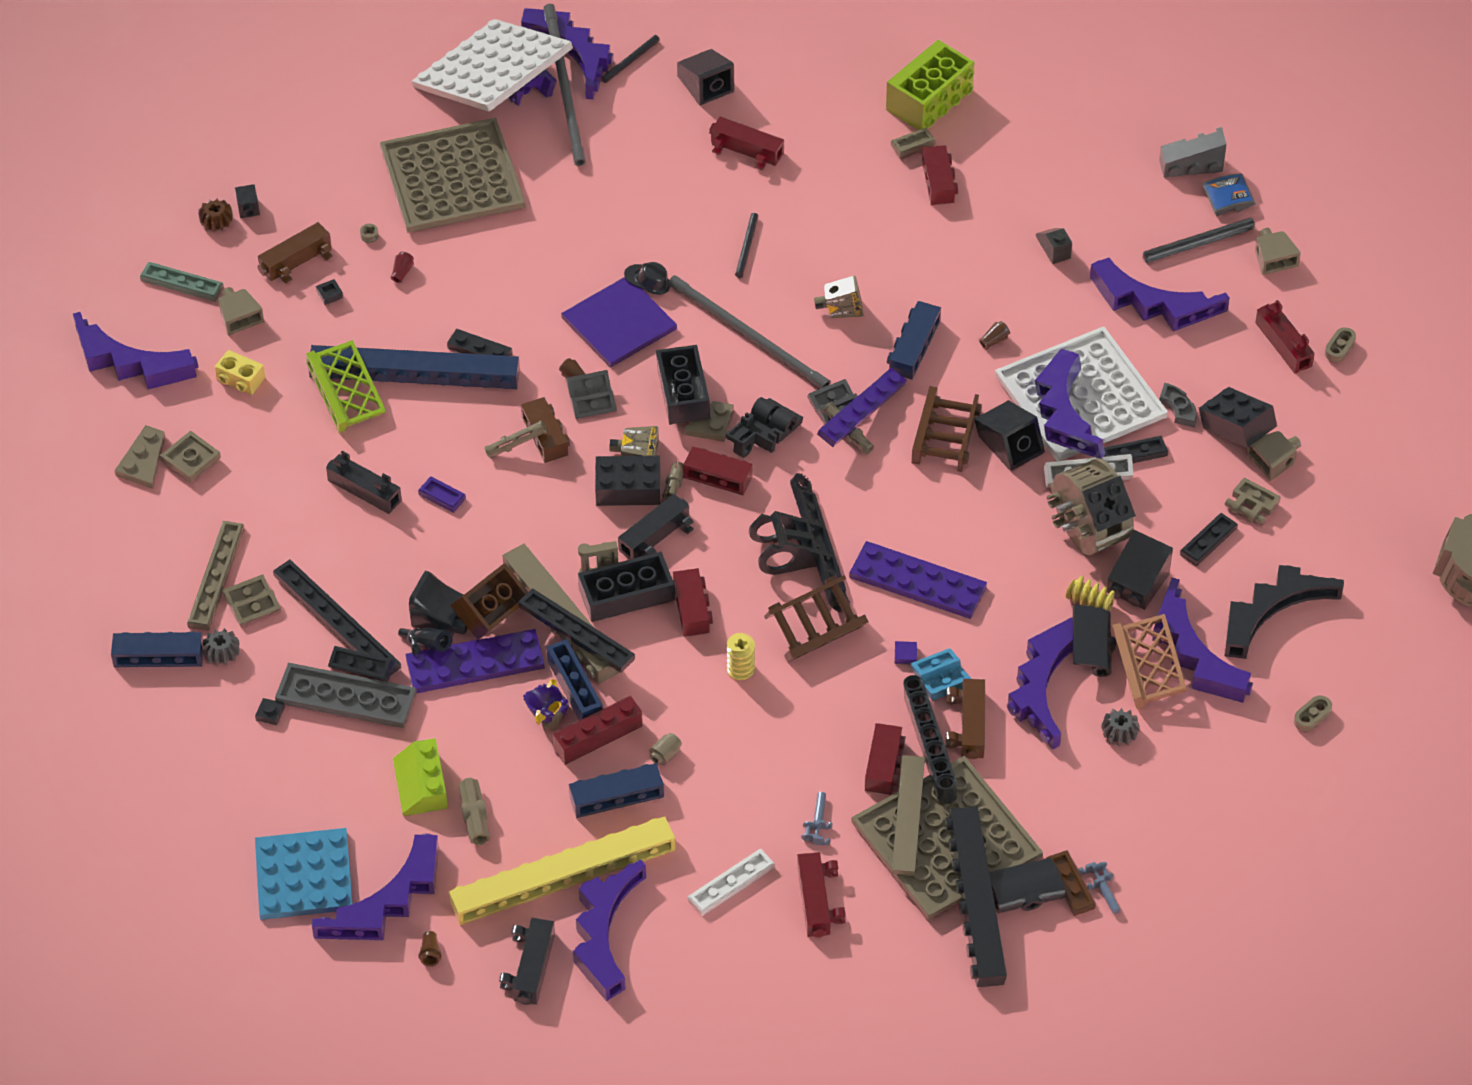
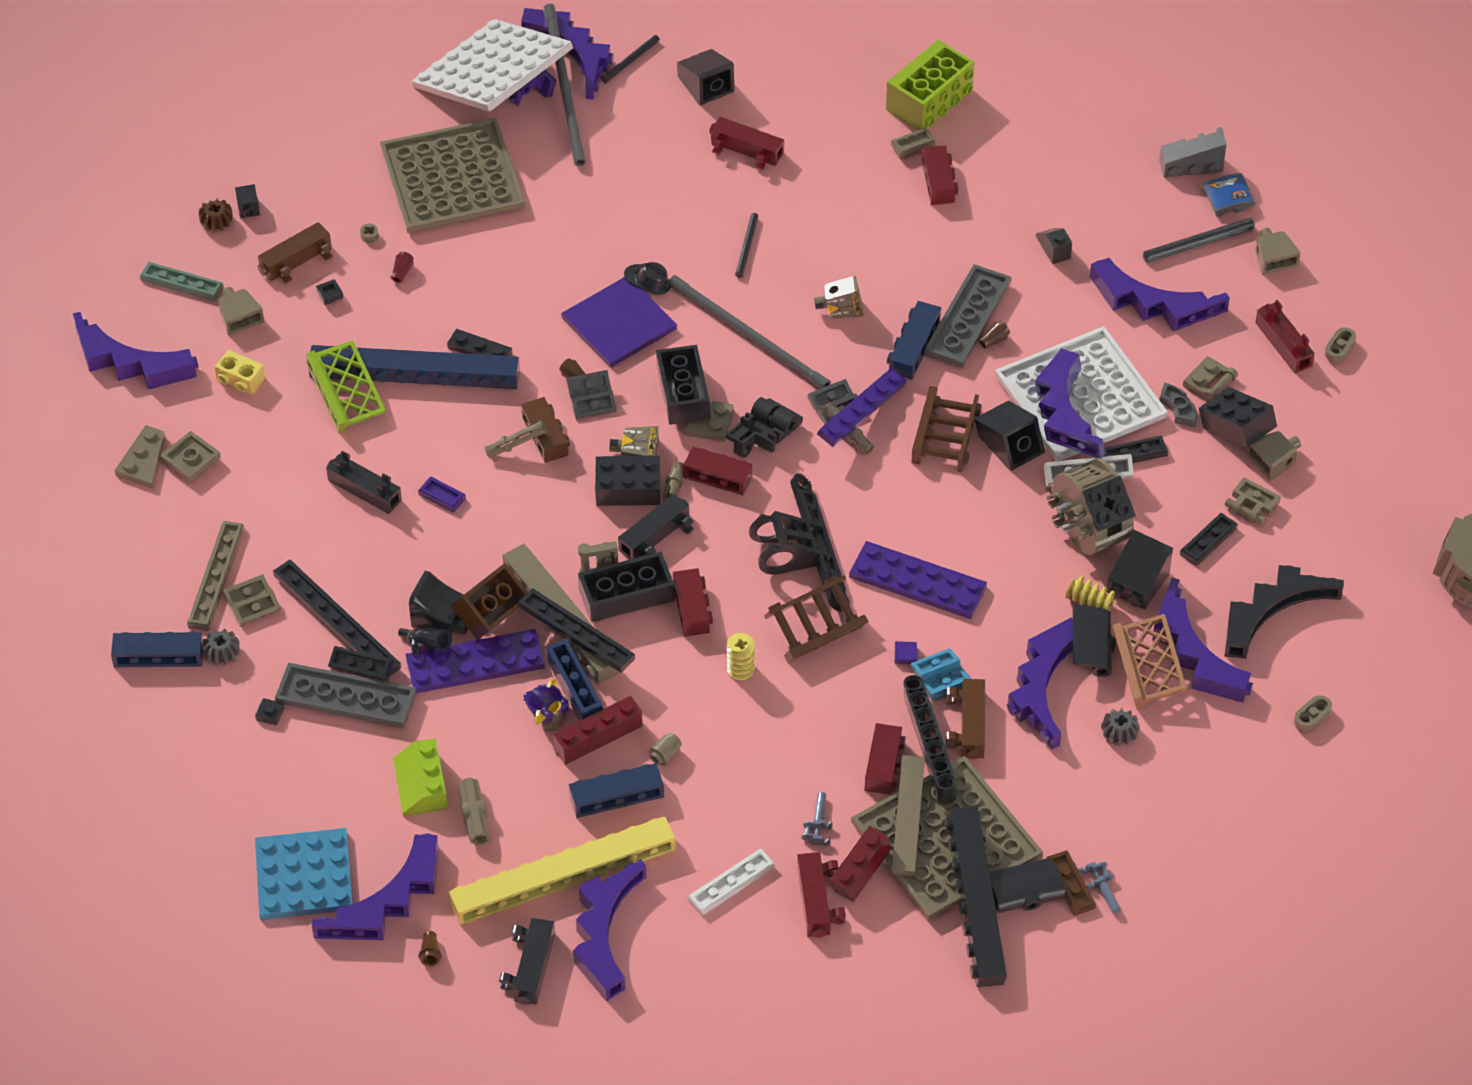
(861, 863): none -> dark red brick
(968, 315): none -> dark grey plate
(1205, 375): none -> dark tan plate

